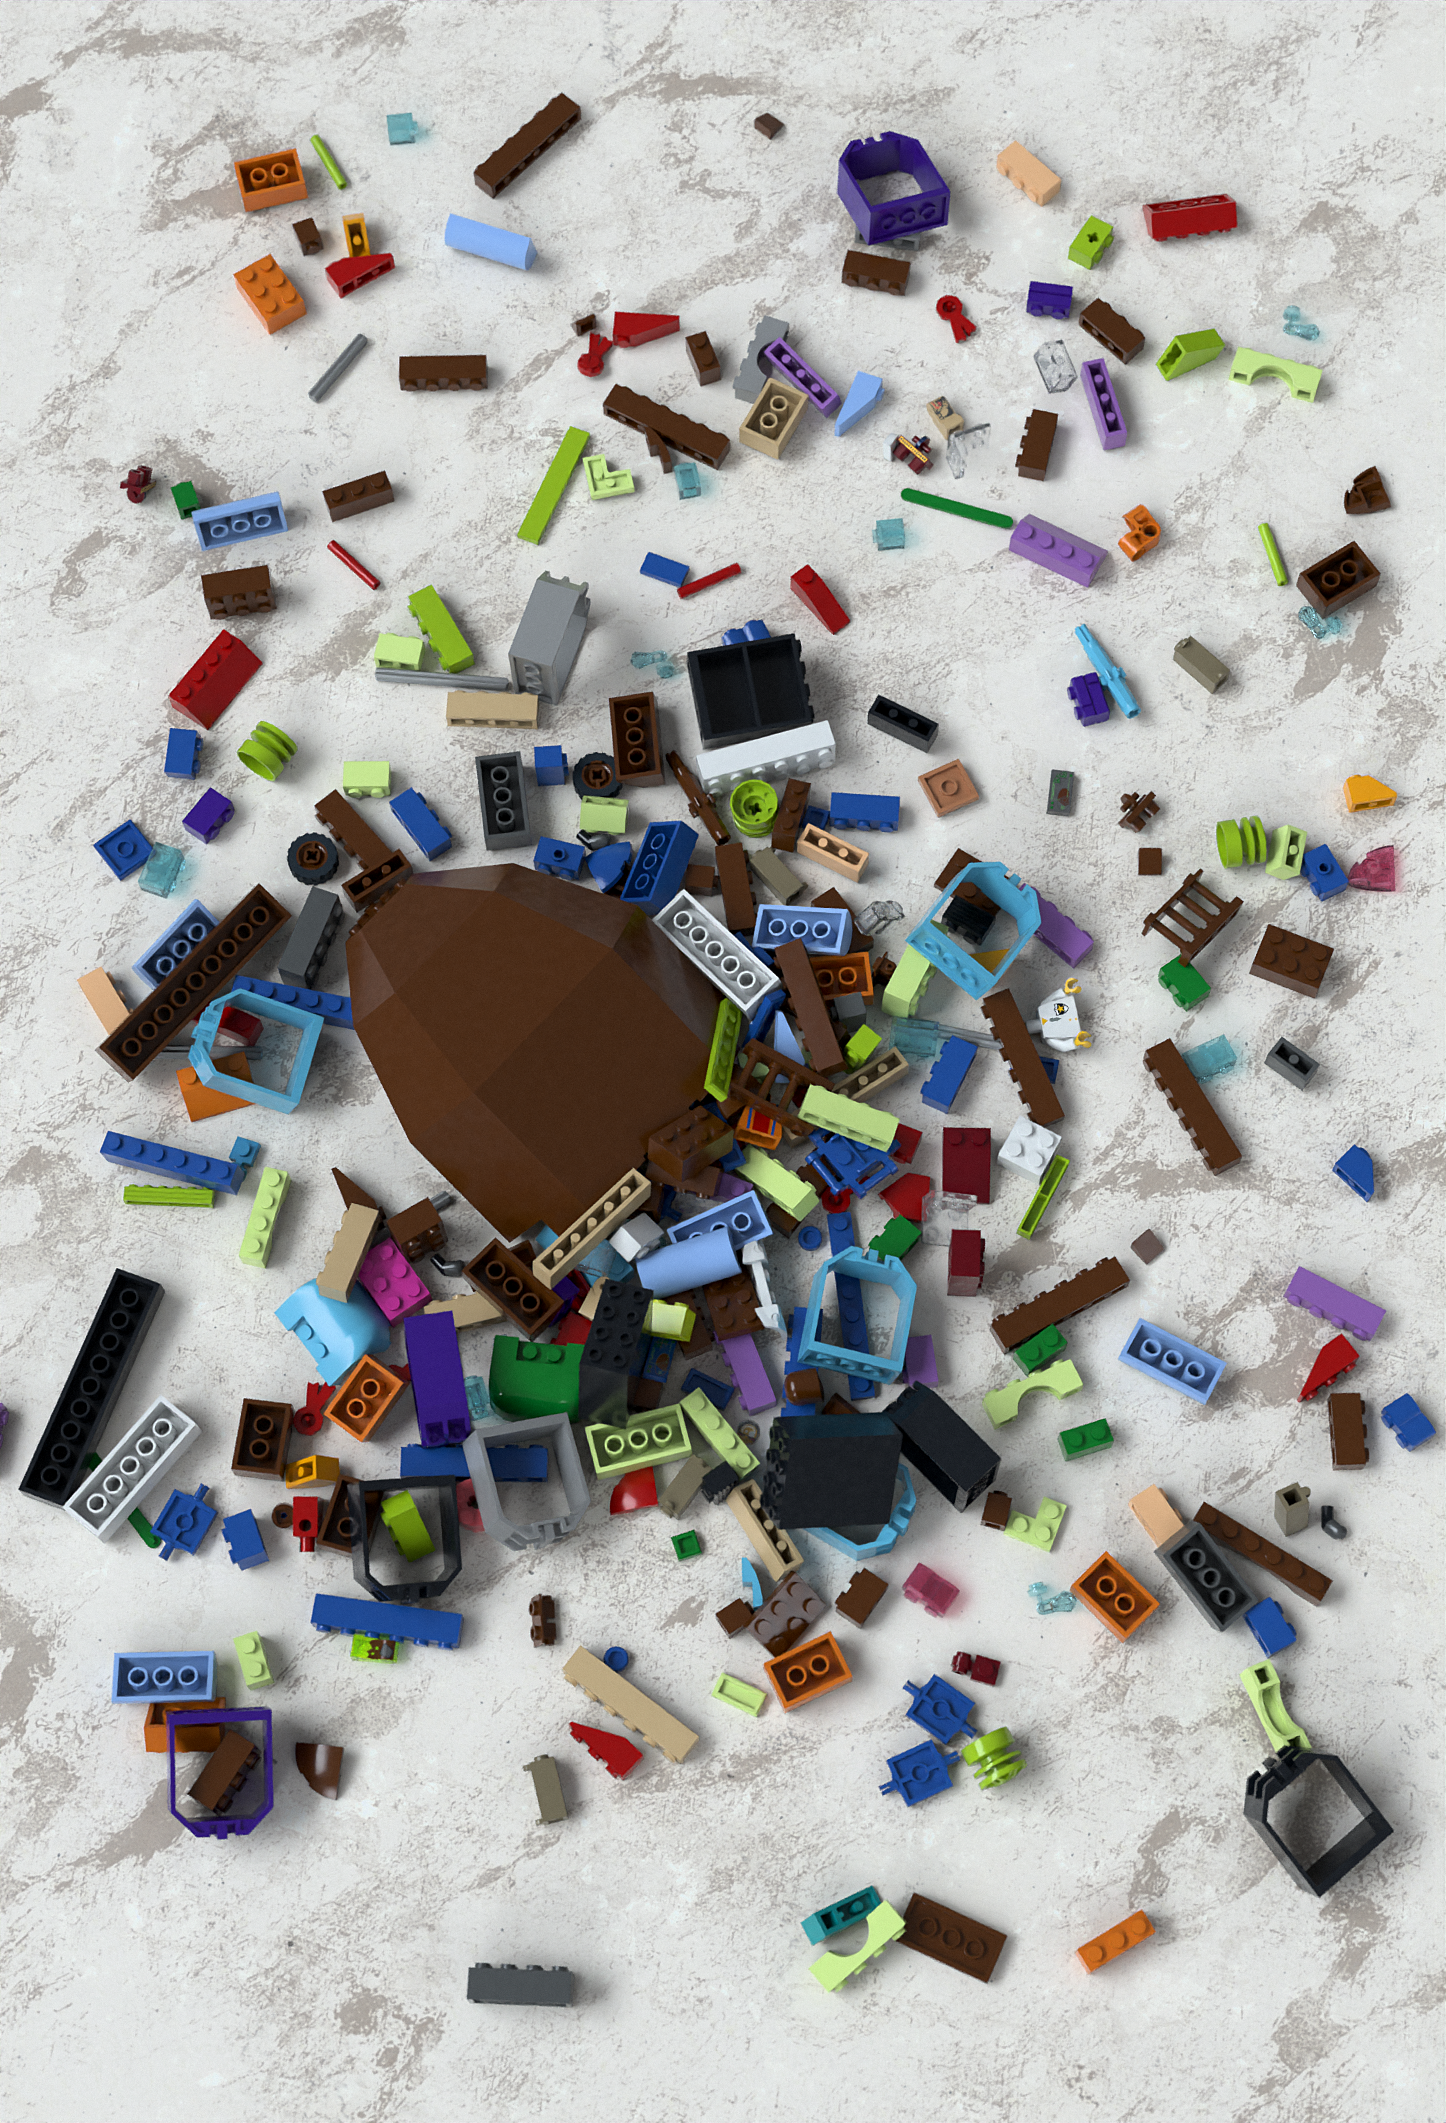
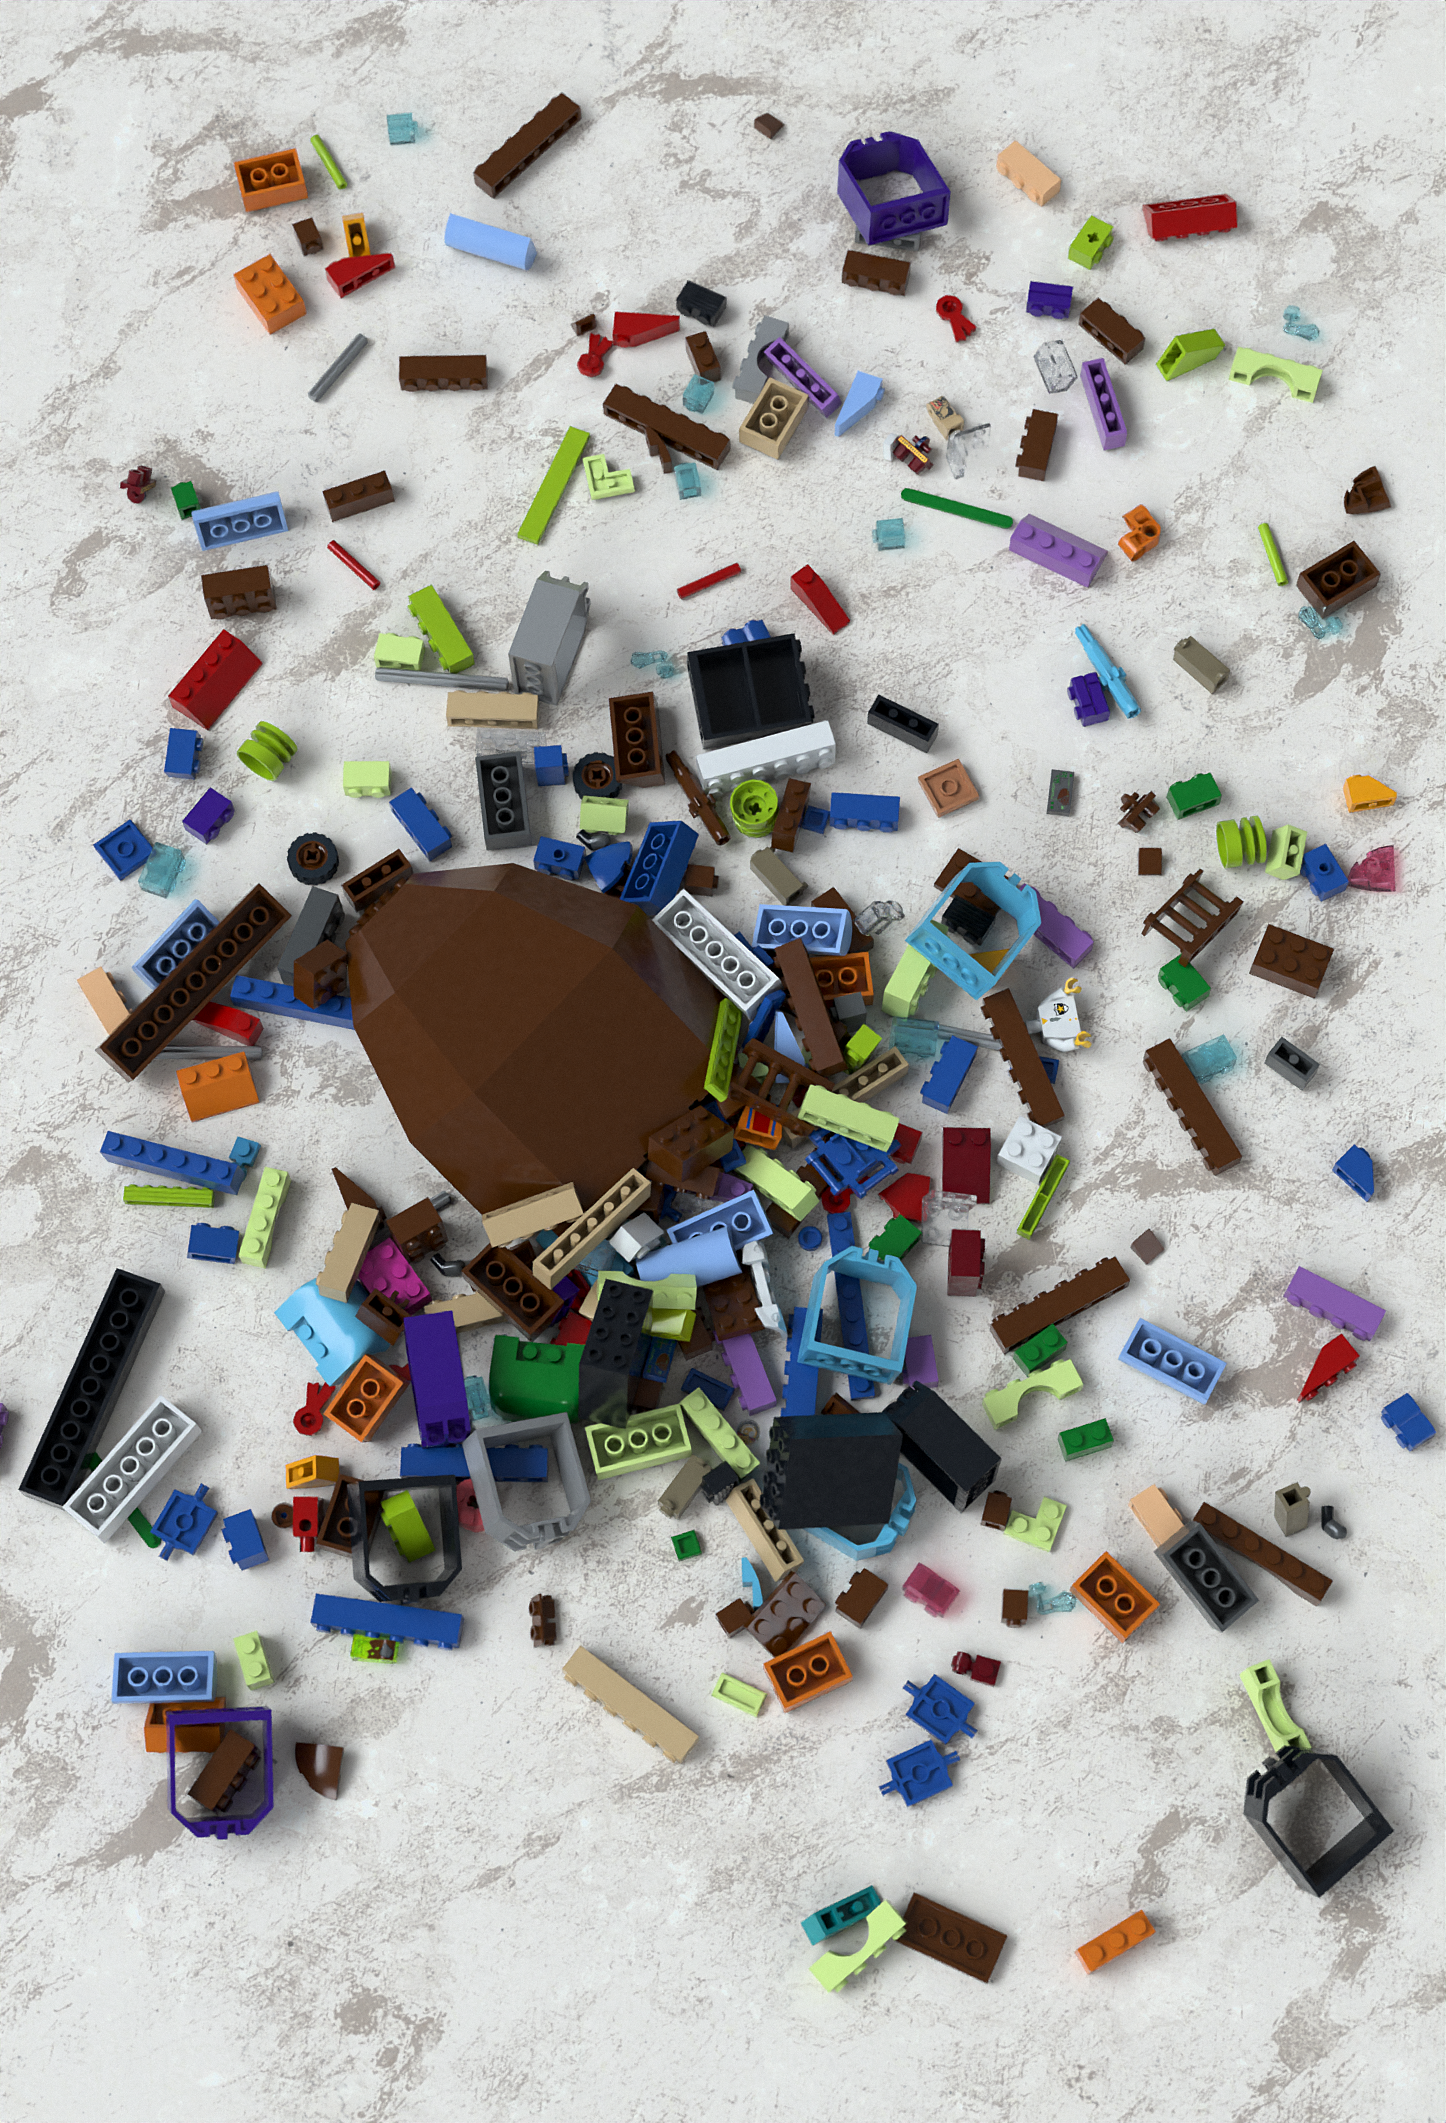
(205, 1035): medium azure container -> none
(213, 1243): none -> blue brick
(263, 1439): reddish brown brick -> none
(320, 974): none -> reddish brown brick
(351, 830): reddish brown brick -> none
(384, 1315): none -> reddish brown brick
(505, 741): none -> clear brick
(520, 1986): dark grey brick -> none
(532, 1215): none -> tan brick
(547, 1790): dark tan brick -> none
(611, 1748): red slope -> none
(616, 1659): blue tile -> none
(634, 1492): red brick -> none
(664, 569): blue tile -> none
(673, 1292): none -> yellowish green arch
(698, 394): none -> clear light blue brick
(701, 303): none -> black brick
(735, 888): reddish brown brick -> none
(804, 1387): reddish brown helmet -> none
(832, 852): light nougat brick -> none
(883, 970): reddish brown hinge -> none
(994, 1758): lime wheel -> none
(1014, 1607): none -> reddish brown brick
(1193, 795): none -> green brick
(1270, 1627): blue brick -> none
(1347, 1431): reddish brown brick -> none

